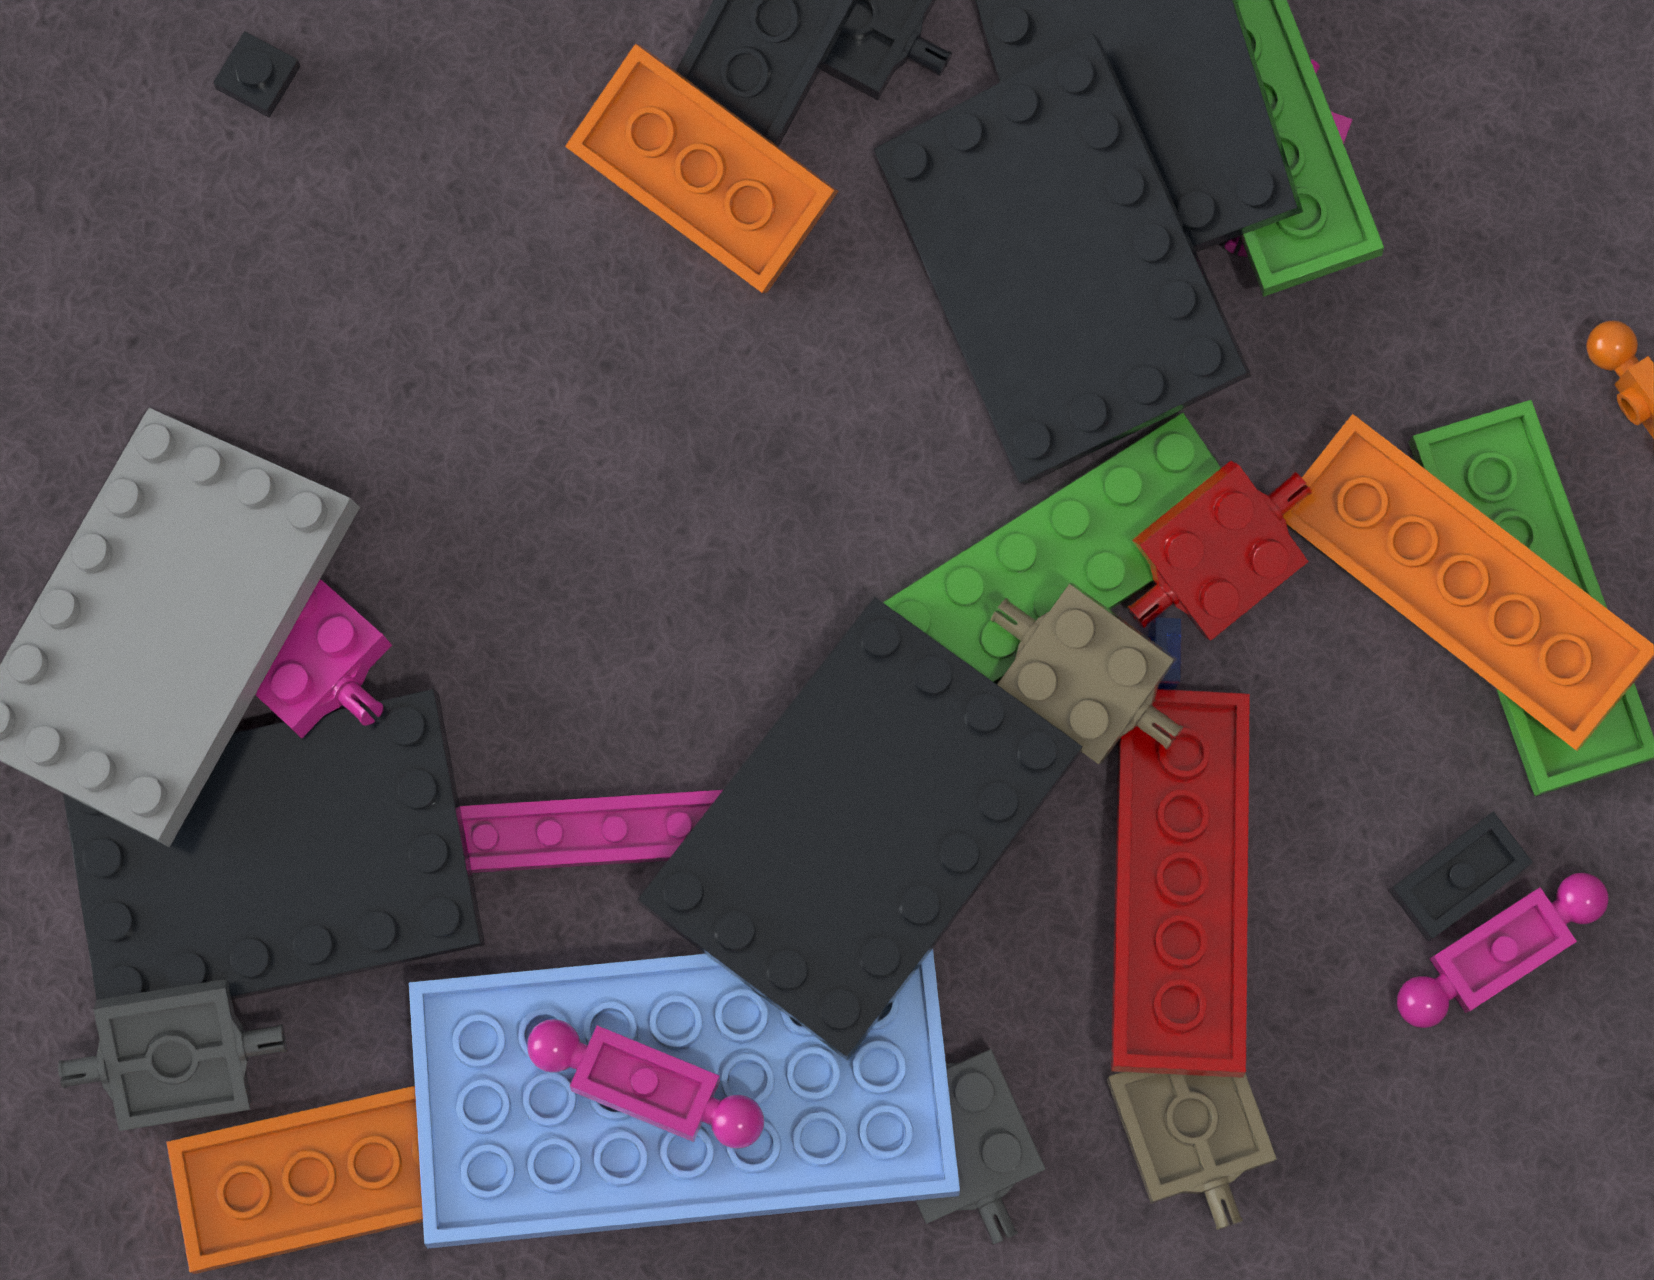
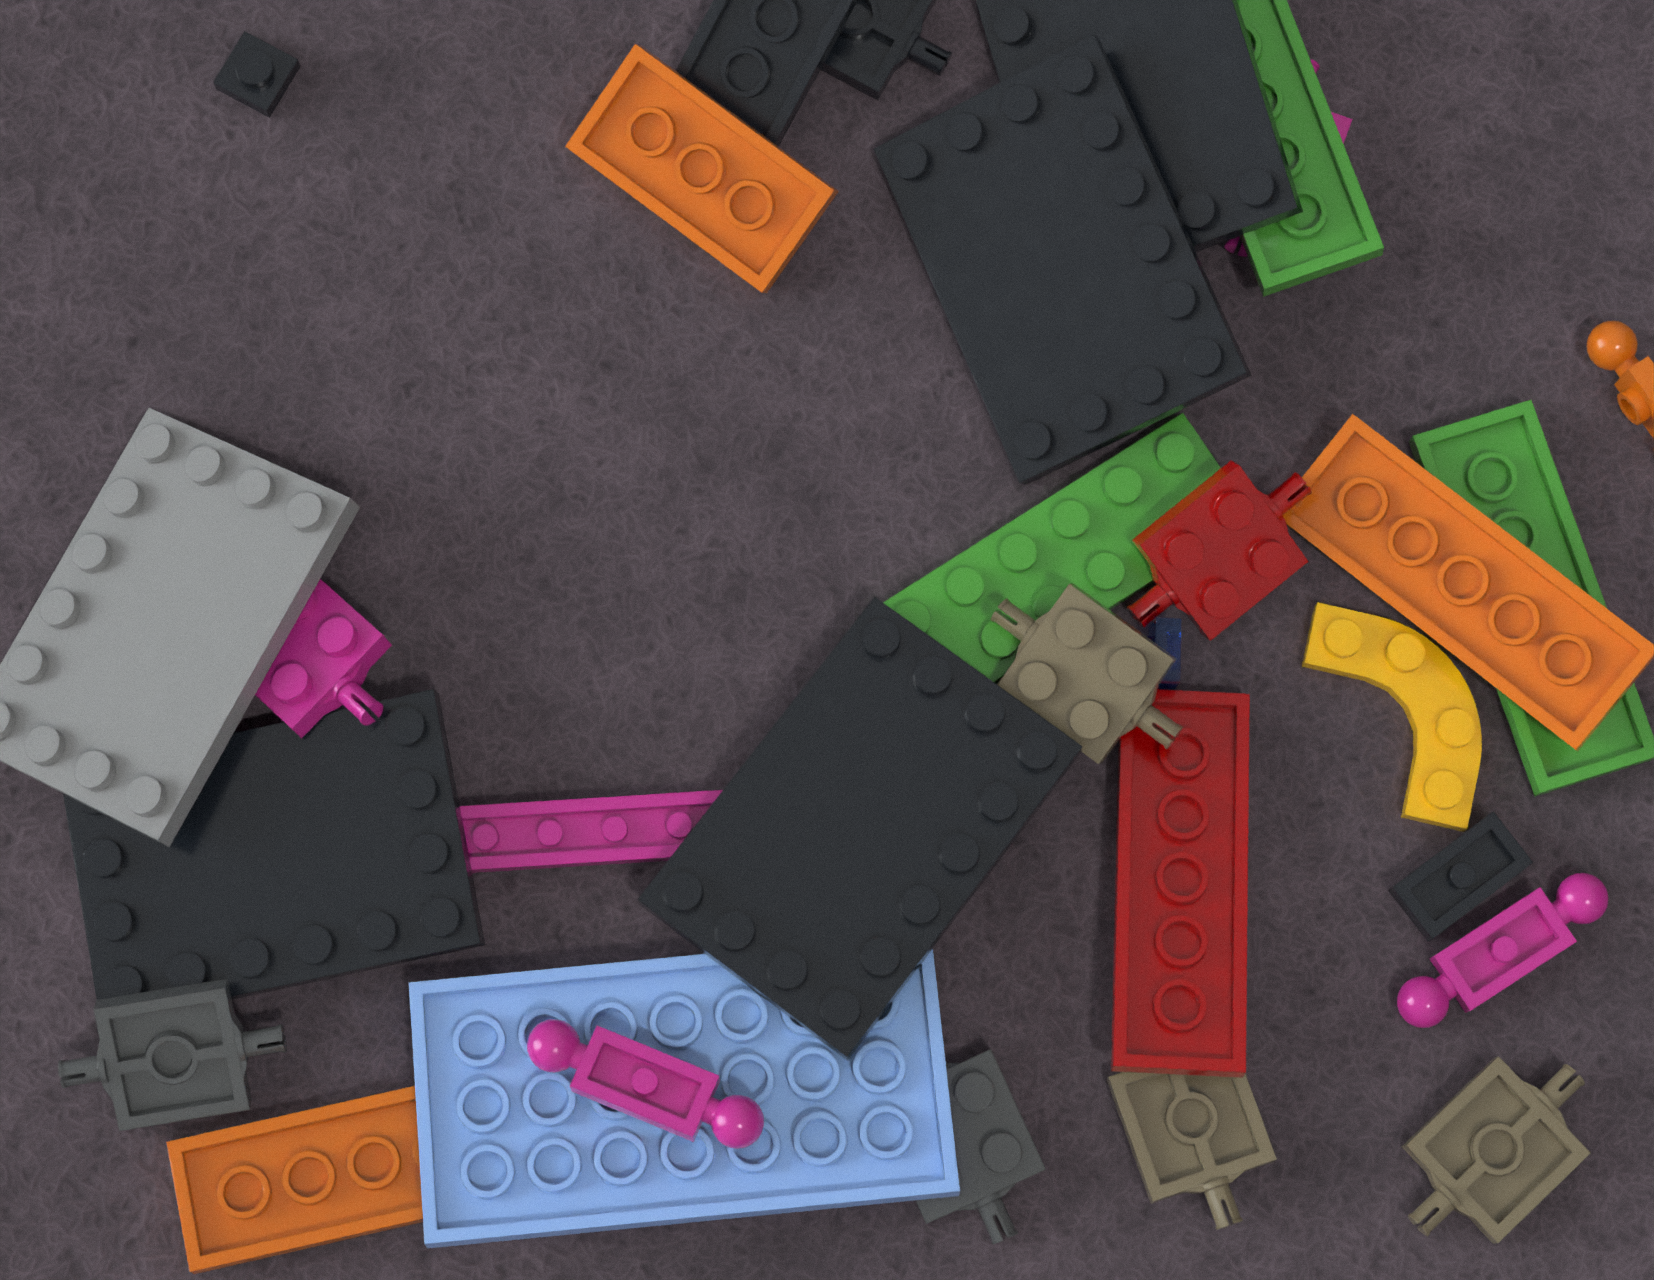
(1429, 691): none -> yellow plate
(1496, 1150): none -> dark tan plate

